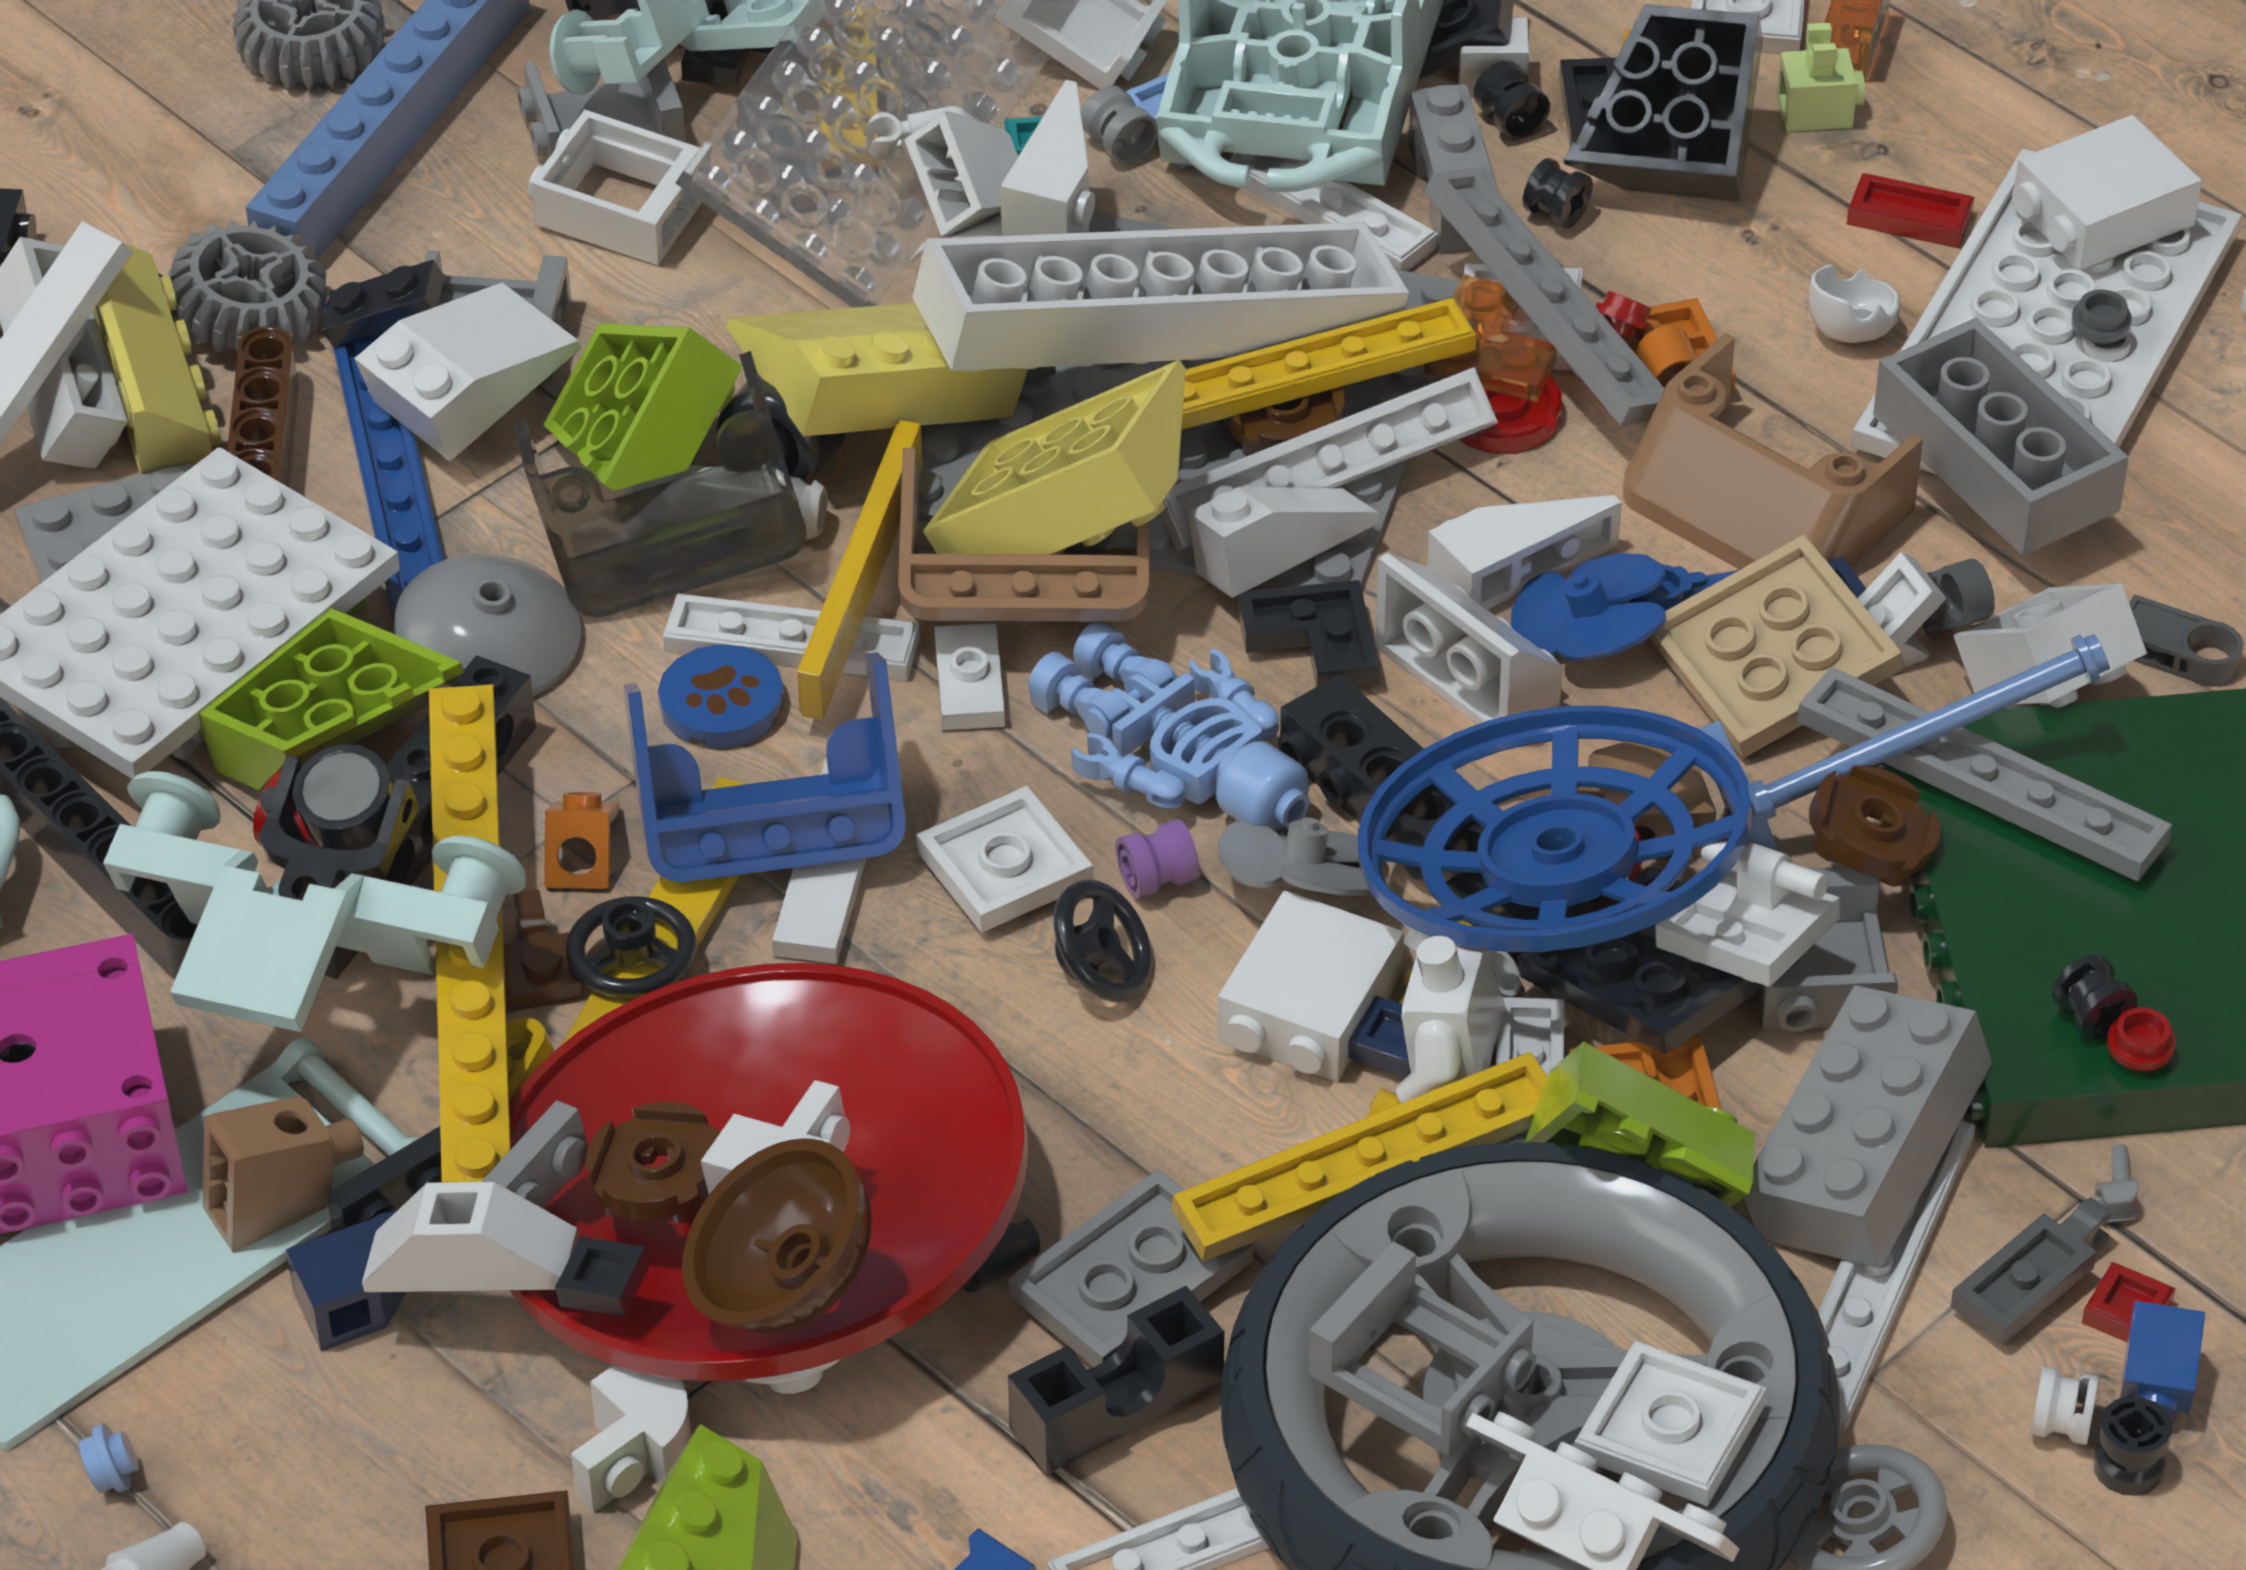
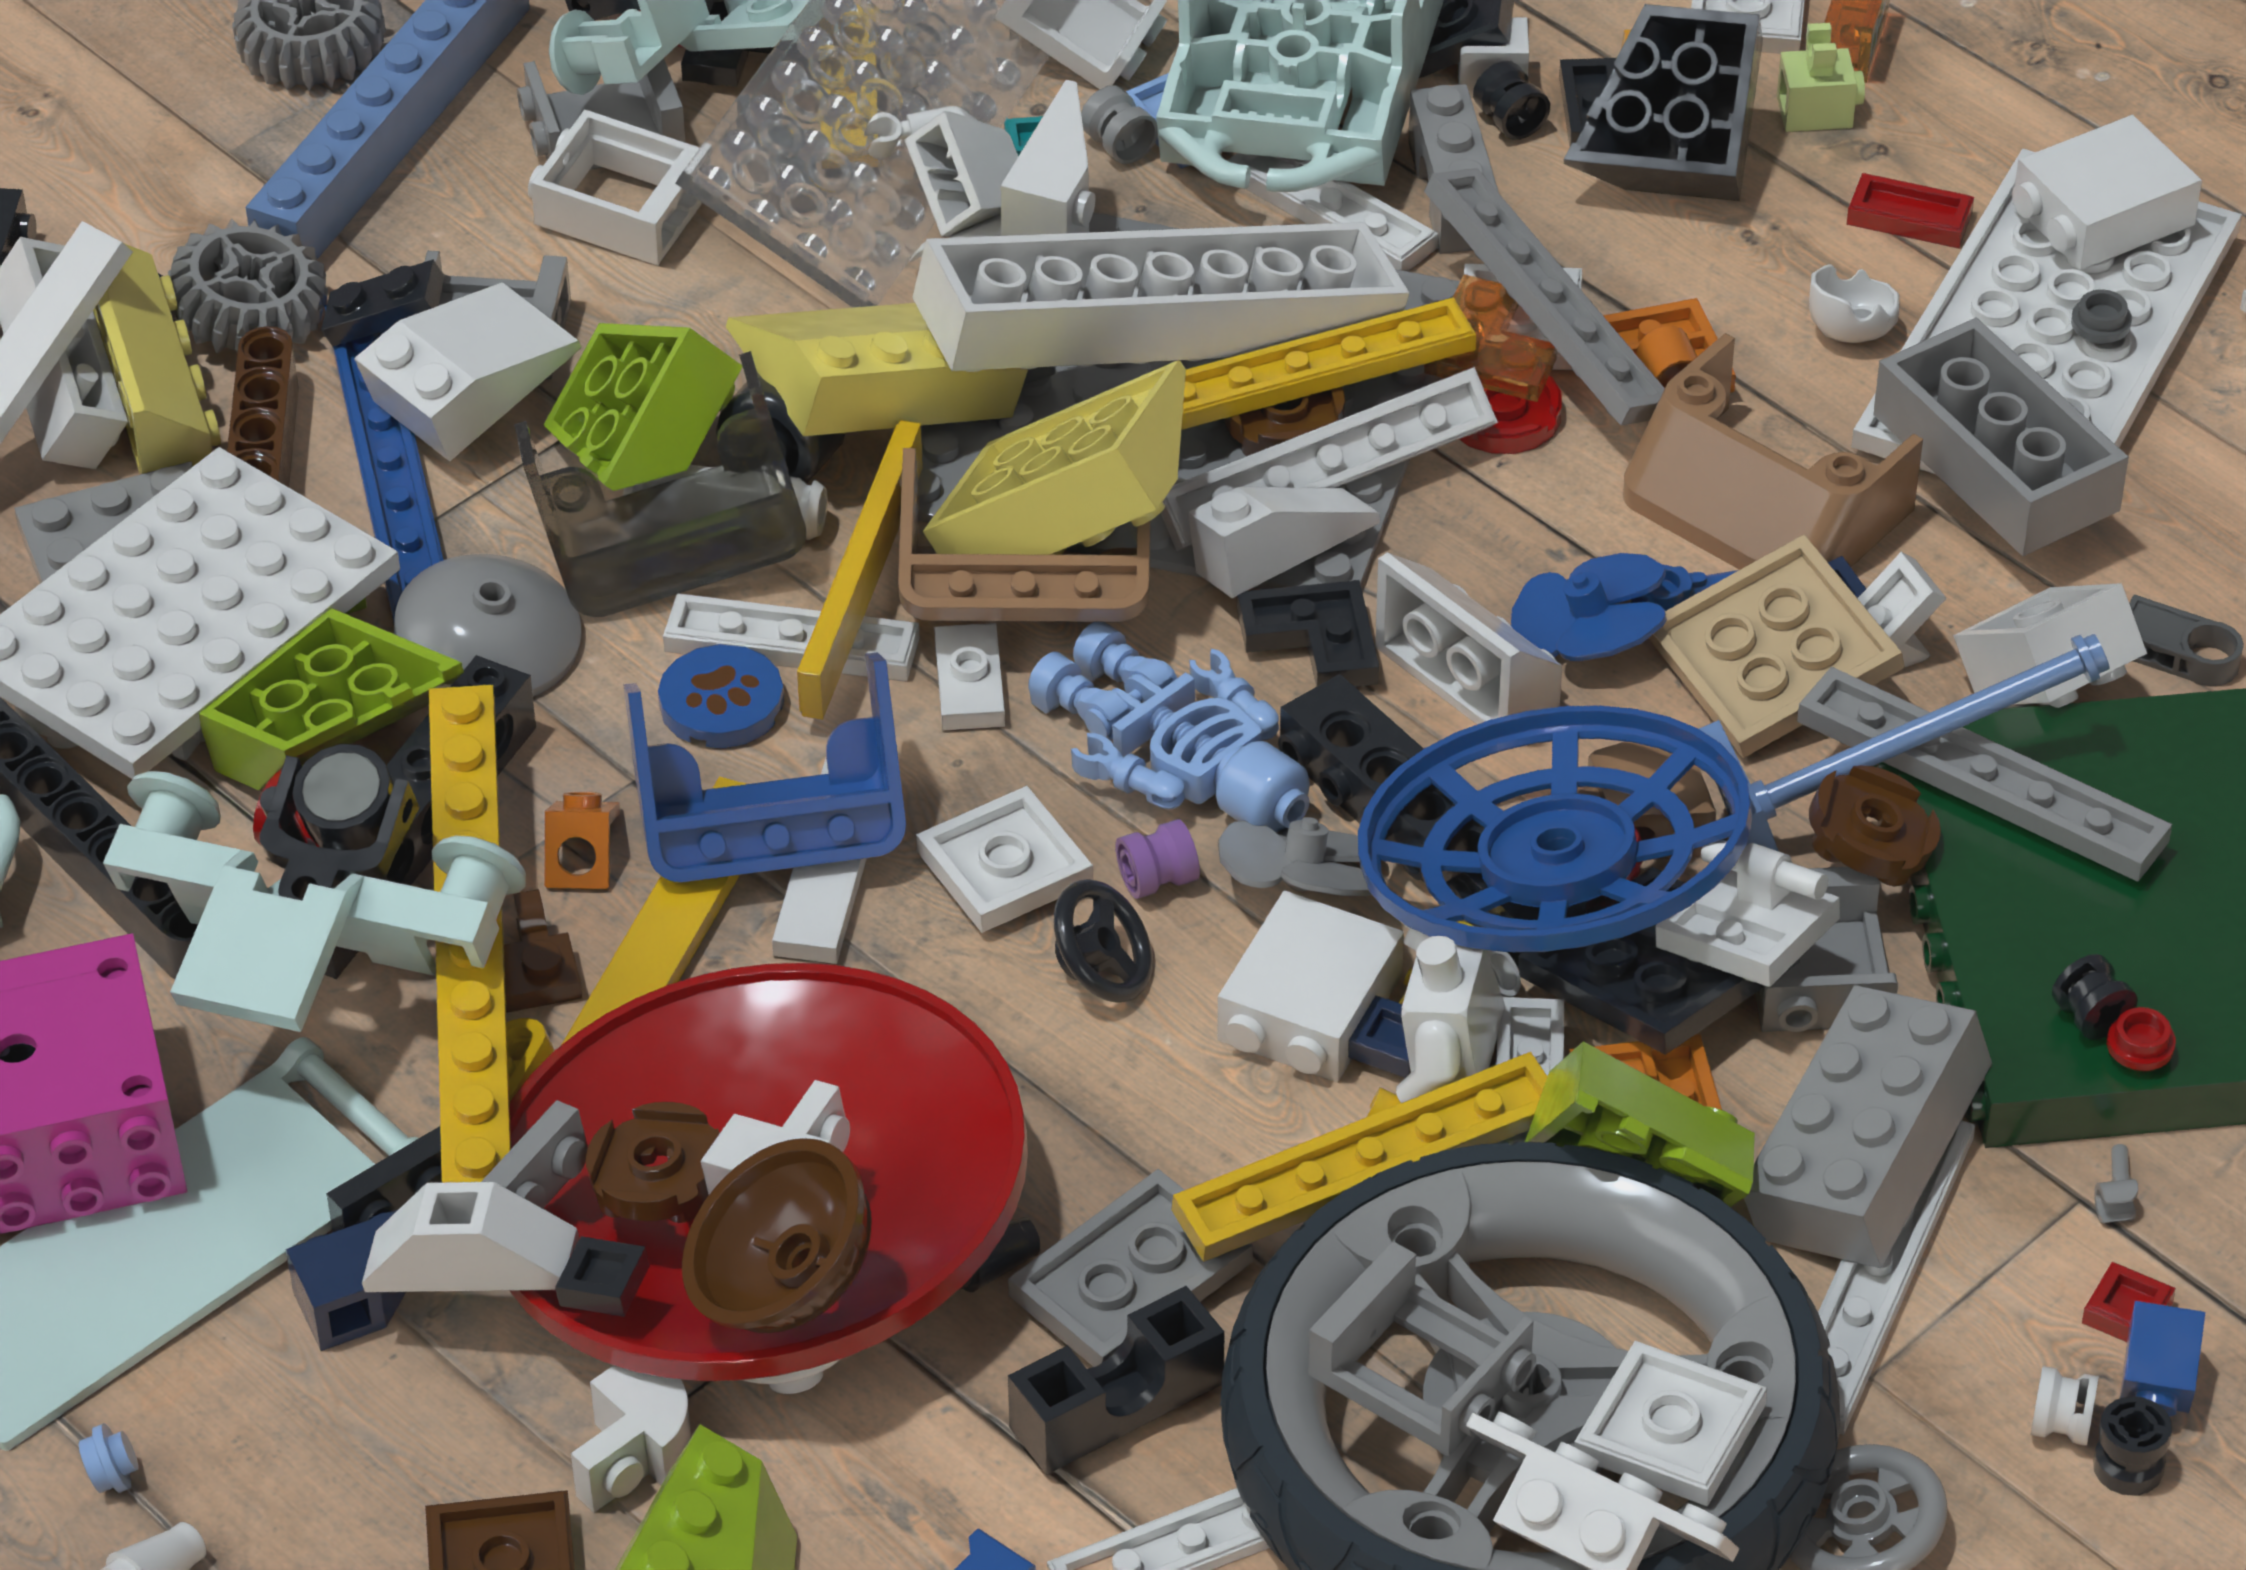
(270, 1166): medium nougat torso -> none
(629, 940): black piece -> none
(1504, 546): white slope -> none
(1557, 193): black wheel -> none
(1624, 314): red plate -> none
(1967, 594): dark grey piece -> none
(2032, 1271): dark grey plate -> none

